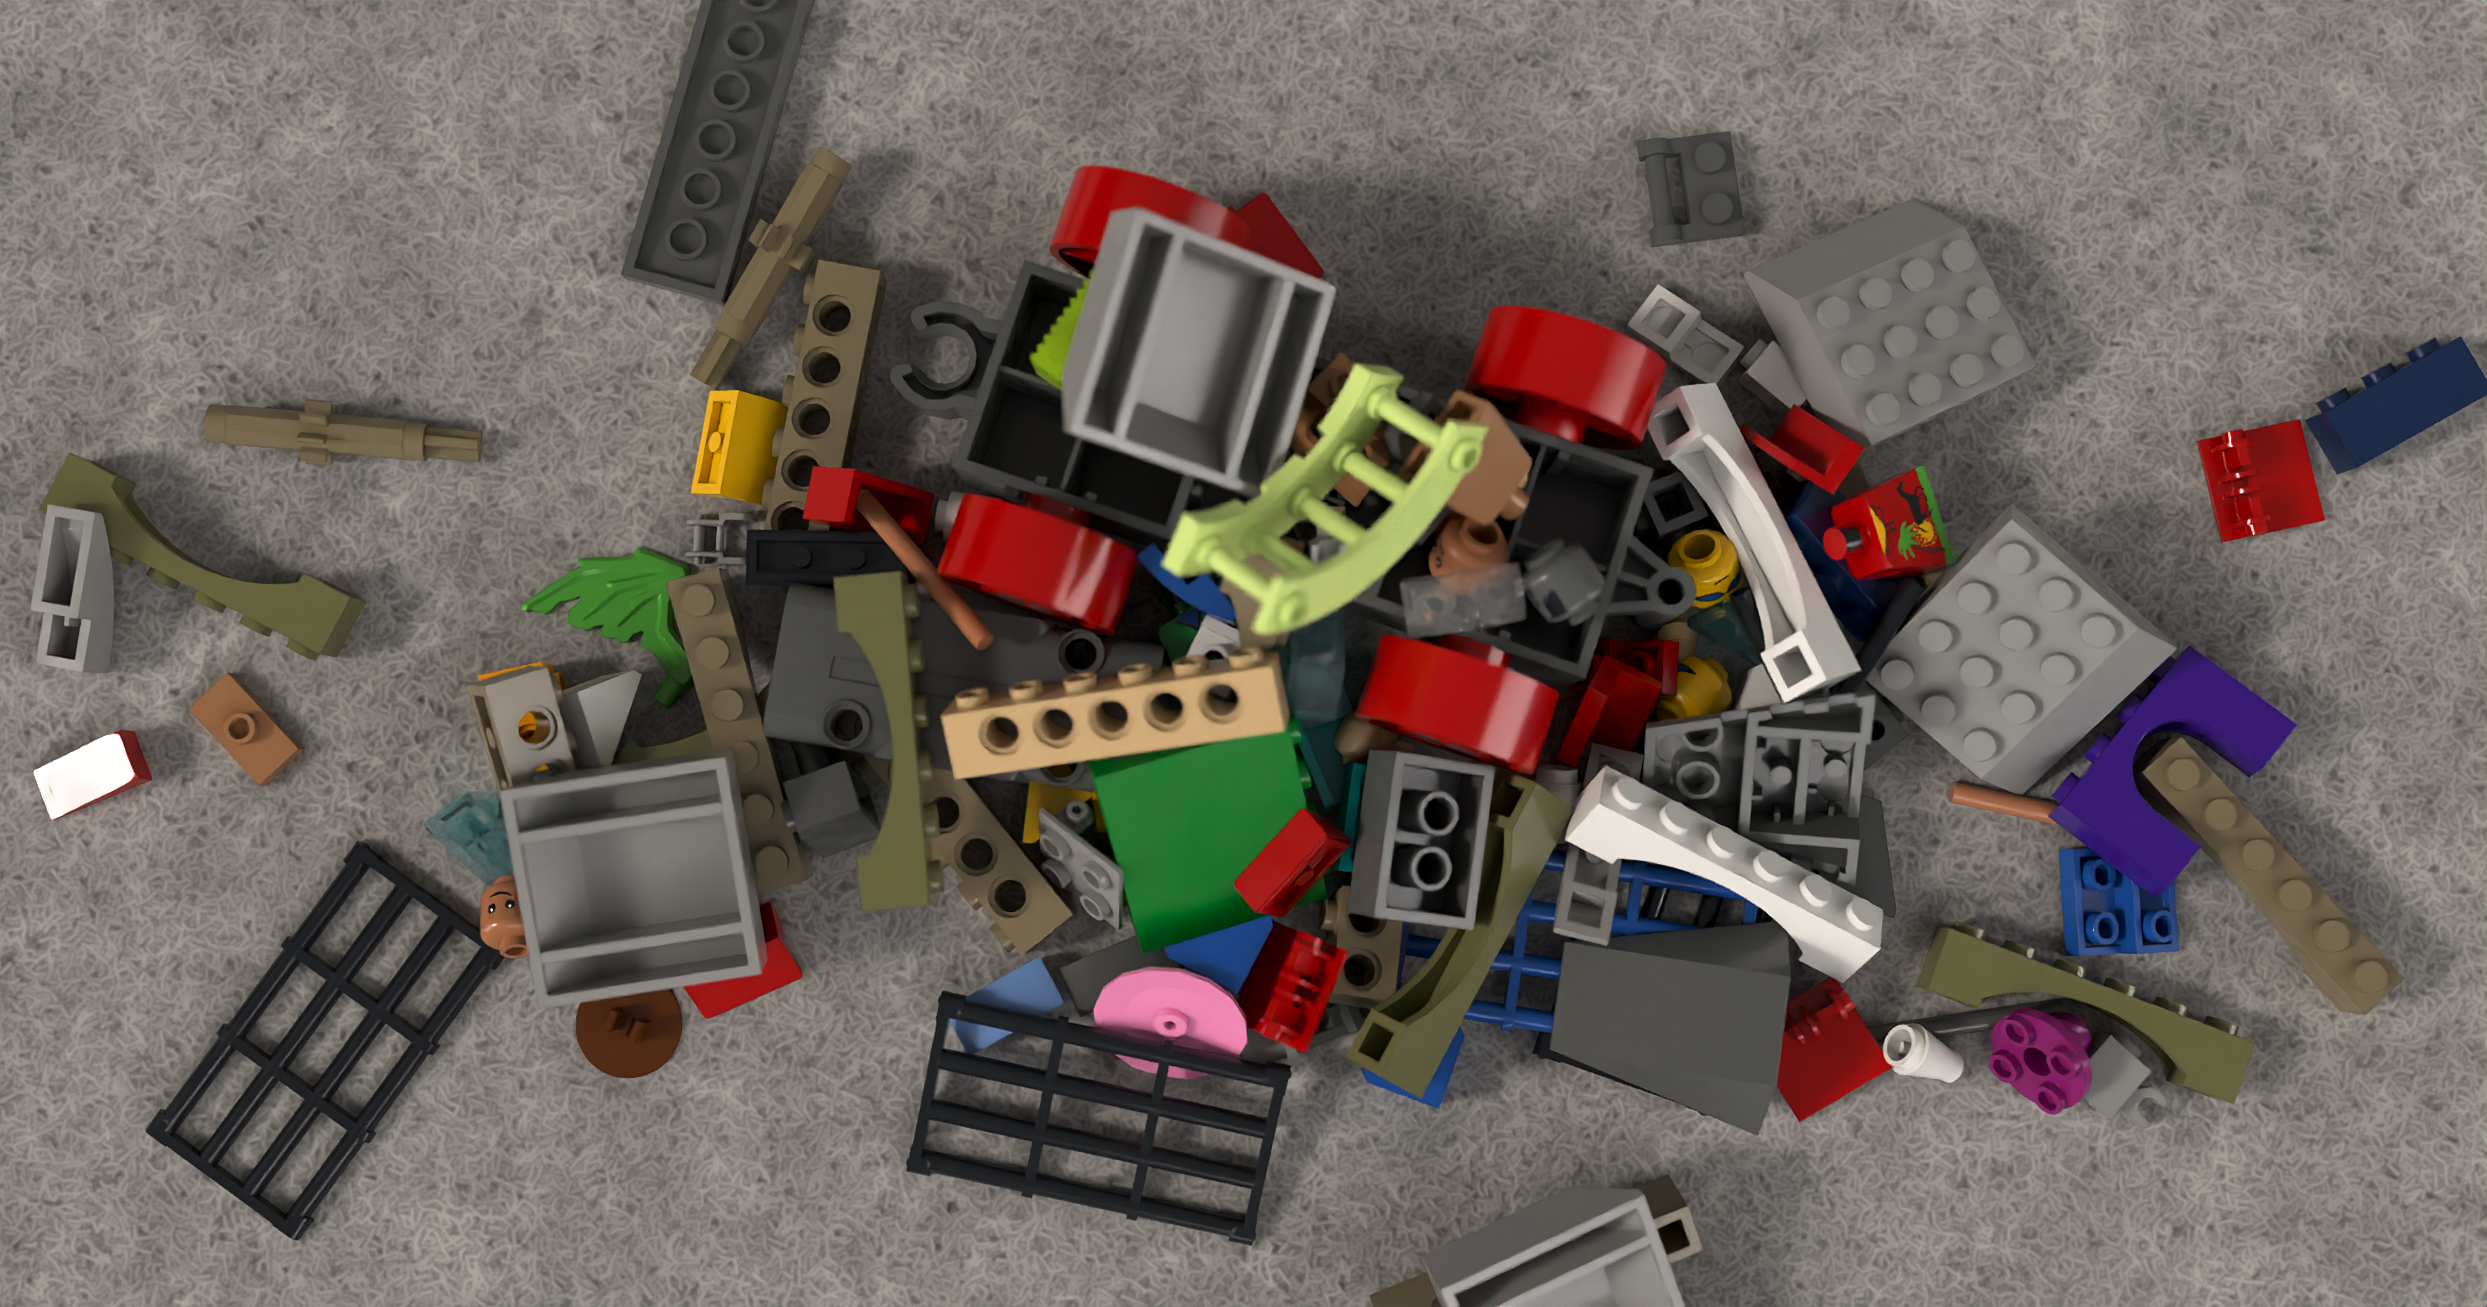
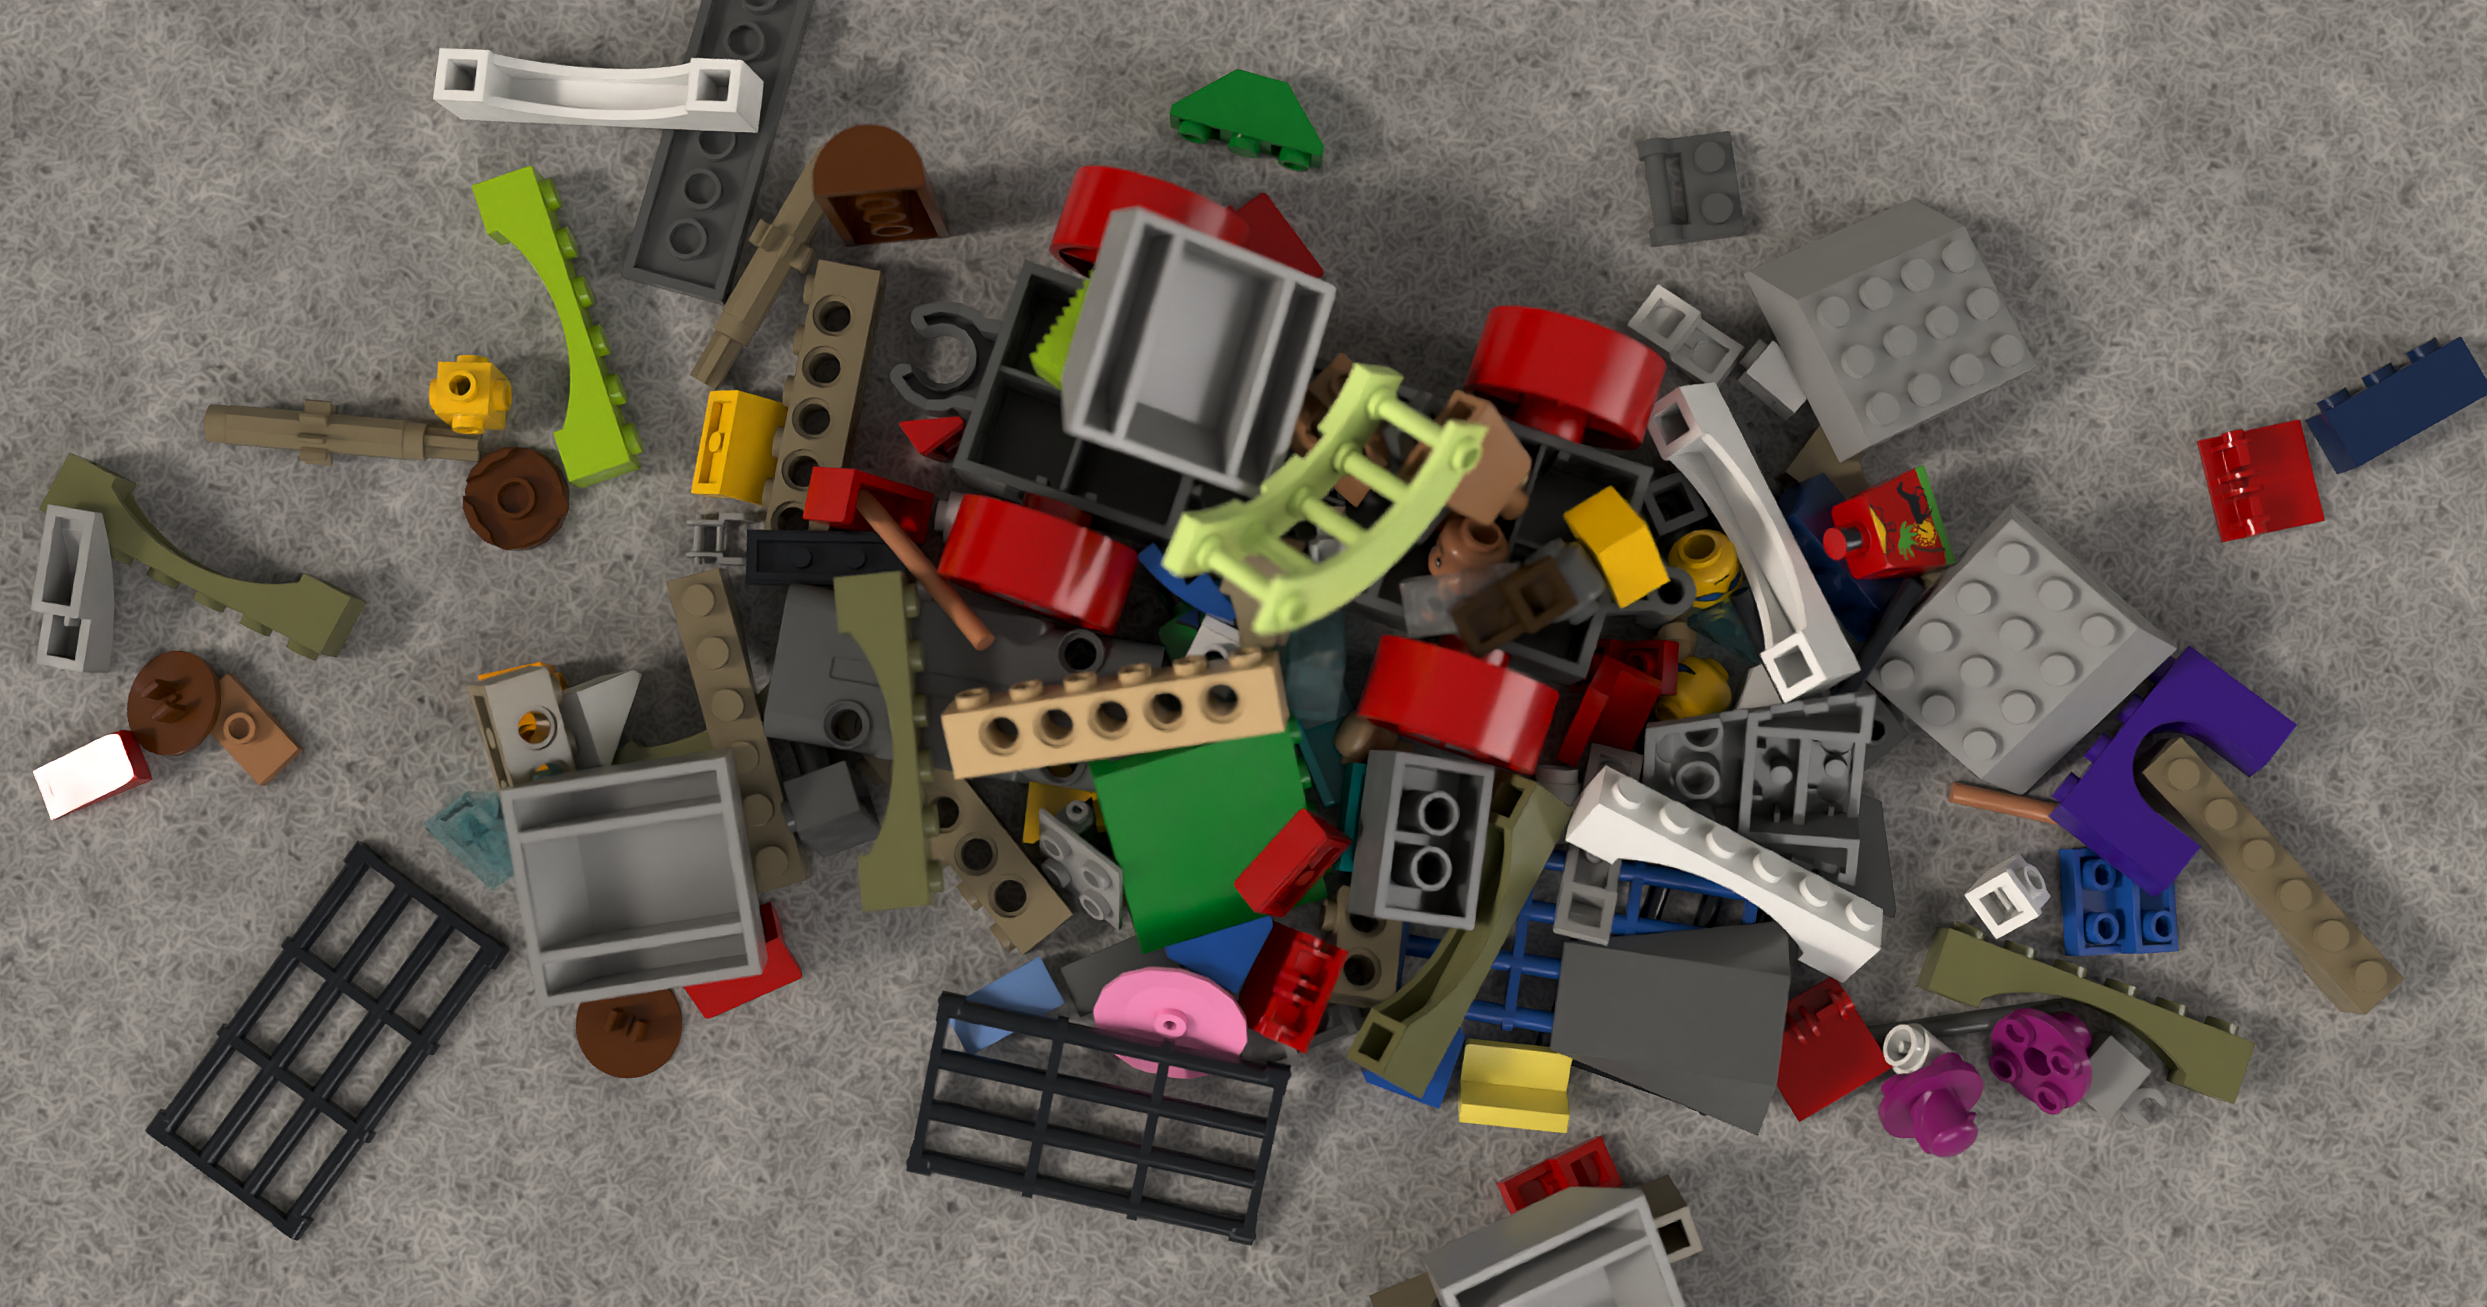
(174, 703): none -> reddish brown piece
(481, 406): none -> yellow brick
(502, 918): nougat head -> none
(528, 511): none -> reddish brown tile
(594, 436): none -> lime arch
(626, 599): bright green animal -> none
(685, 96): none -> white arch
(877, 188): none -> reddish brown brick
(936, 437): none -> red slope
(1252, 117): none -> green slope
(1512, 605): none -> dark brown slope
(1514, 1086): none -> light yellow panel
(1579, 1166): none -> red slope
(1618, 546): none -> yellow slope
(1809, 448): red panel -> none
(1934, 1105): none -> magenta plate
(2018, 888): none -> white brick

